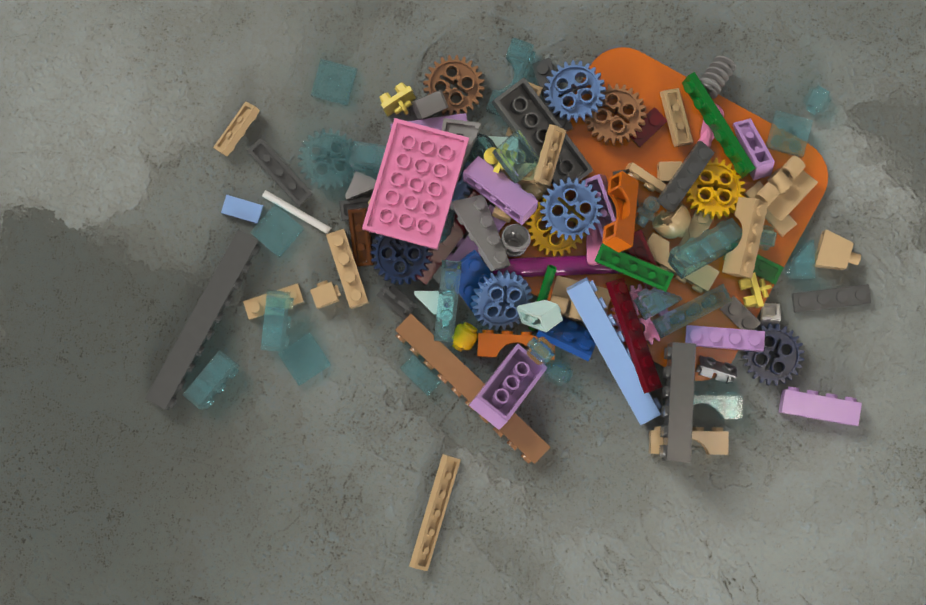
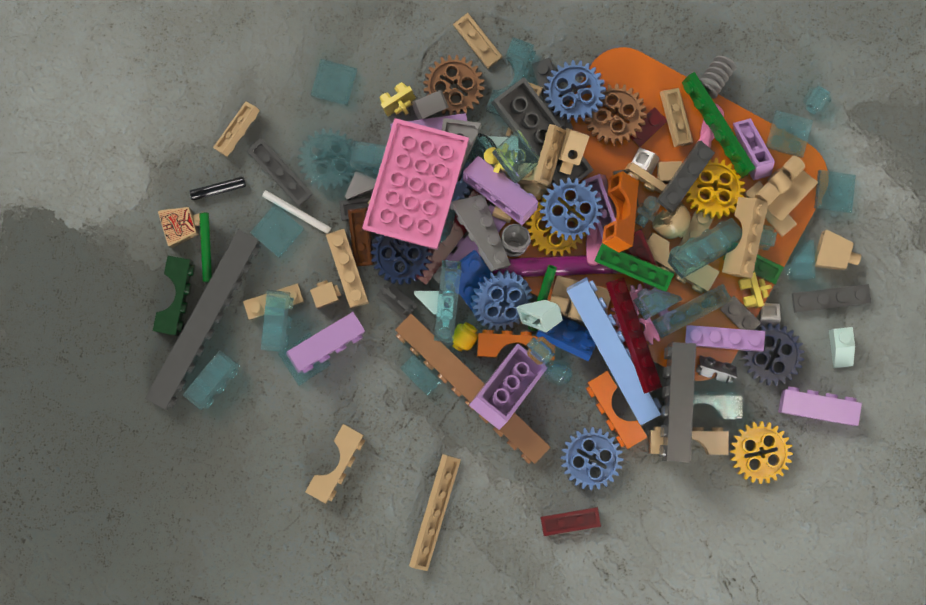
(170, 320): none -> dark green arch
(179, 225): none -> tan torso
(205, 246): none -> green piece
(217, 188): none -> black axle
(242, 209): light blue tile -> none
(326, 342): none -> lavender brick
(348, 442): none -> tan arch
(477, 41): none -> tan tile
(570, 521): none -> dark red plate
(572, 141): none -> tan torso
(582, 473): none -> medium blue gear
(628, 432): none -> orange arch
(646, 160): none -> white slope
(764, 469): none -> yellow gear
(835, 191): none -> clear light blue tile
(842, 347): none -> light aqua slope

